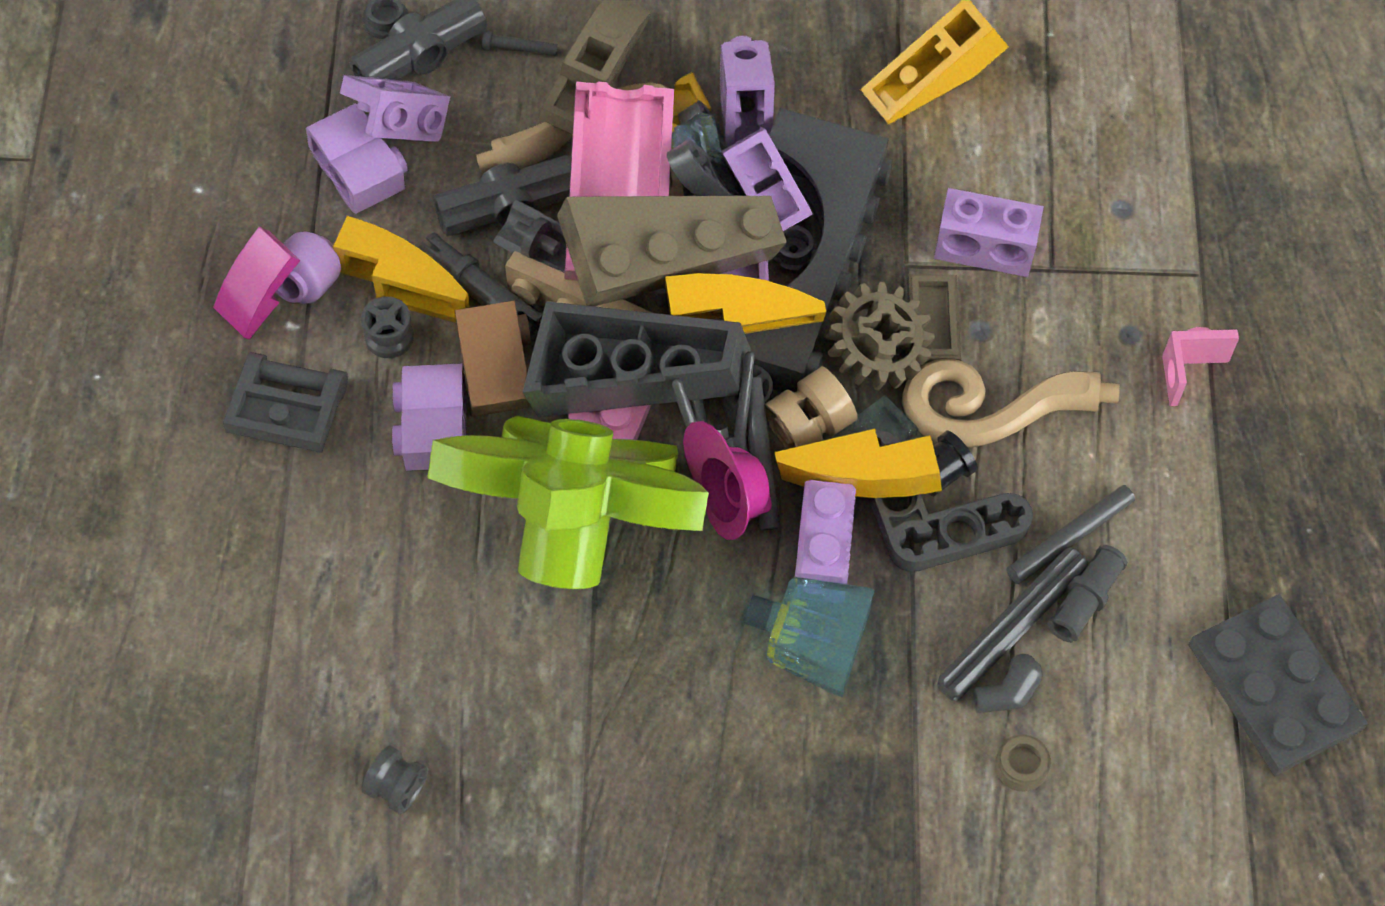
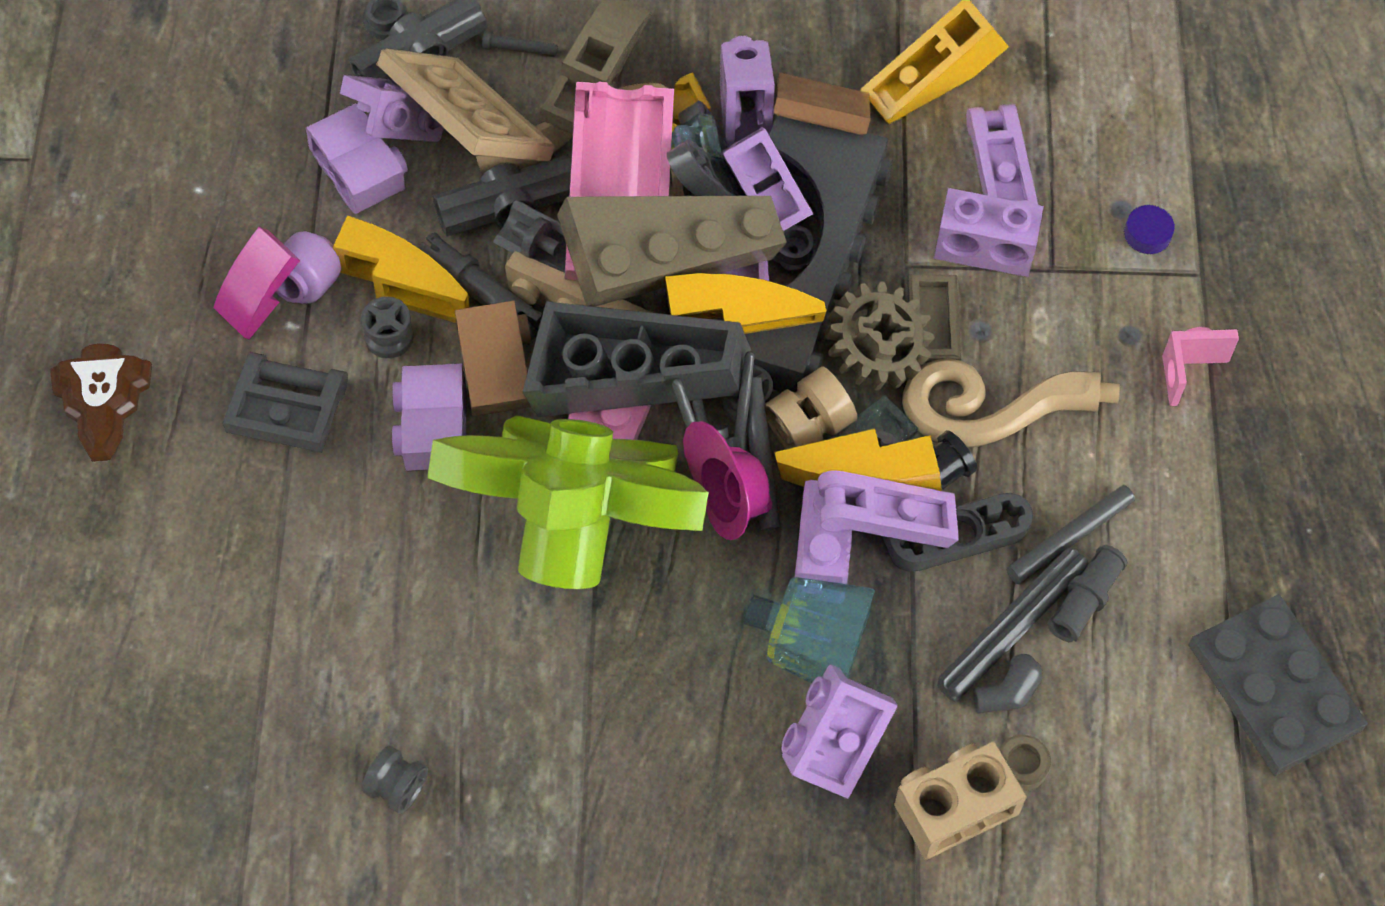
(100, 394): none -> reddish brown rock
(465, 105): none -> tan tile
(822, 104): none -> medium nougat tile
(836, 732): none -> lavender bracket
(888, 509): none -> lavender plate
(967, 810): none -> tan brick
(1001, 153): none -> lavender plate
(1149, 229): none -> dark purple tile

